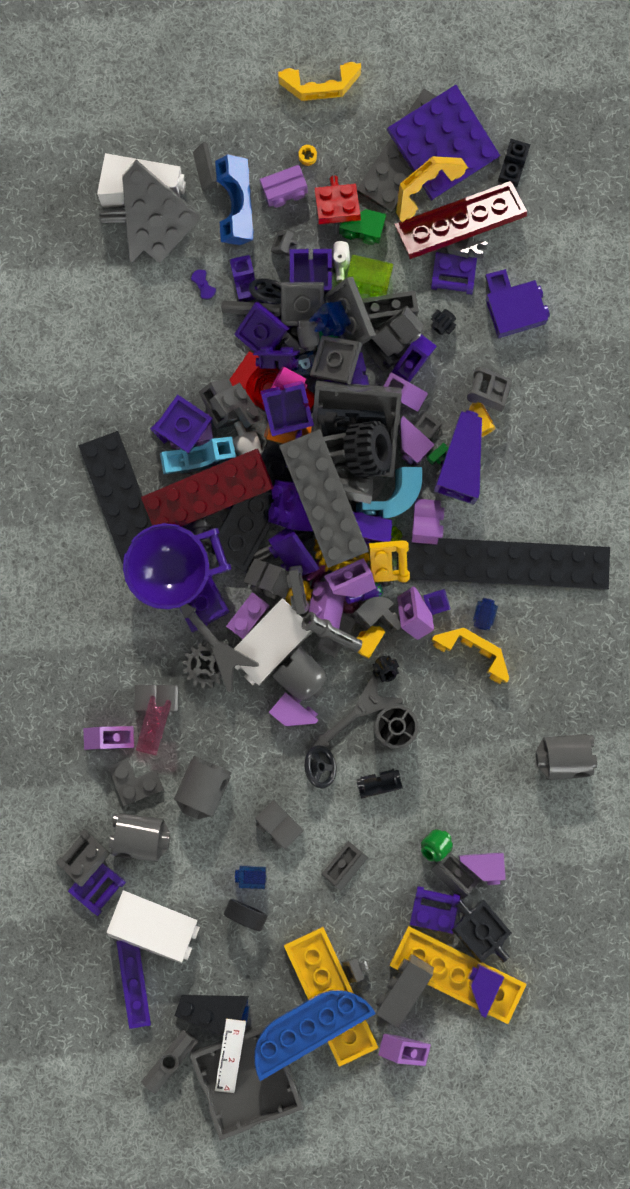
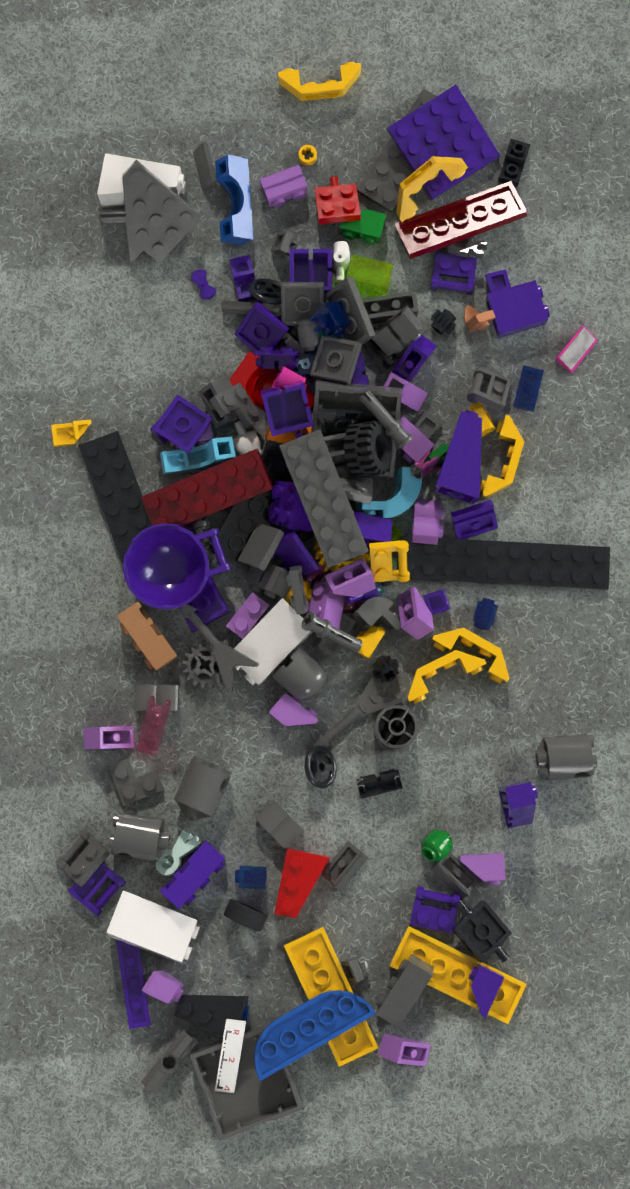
(68, 433): none -> yellow slope
(146, 637): none -> medium nougat wedge
(164, 987): none -> medium lavender slope
(170, 861): none -> light aqua piece
(193, 875): none -> dark purple wedge
(261, 546): none -> dark grey tile
(297, 880): none -> red wedge
(392, 426): none -> dark grey pin
(420, 469): none -> flat silver piece
(468, 662): none -> yellow slope
(474, 520): none -> dark purple plate
(476, 320): none -> nougat plate
(507, 432): none -> yellow slope
(518, 803): none -> dark purple wedge
(528, 388): none -> clear blue plate
(576, 349): none -> flat silver slope

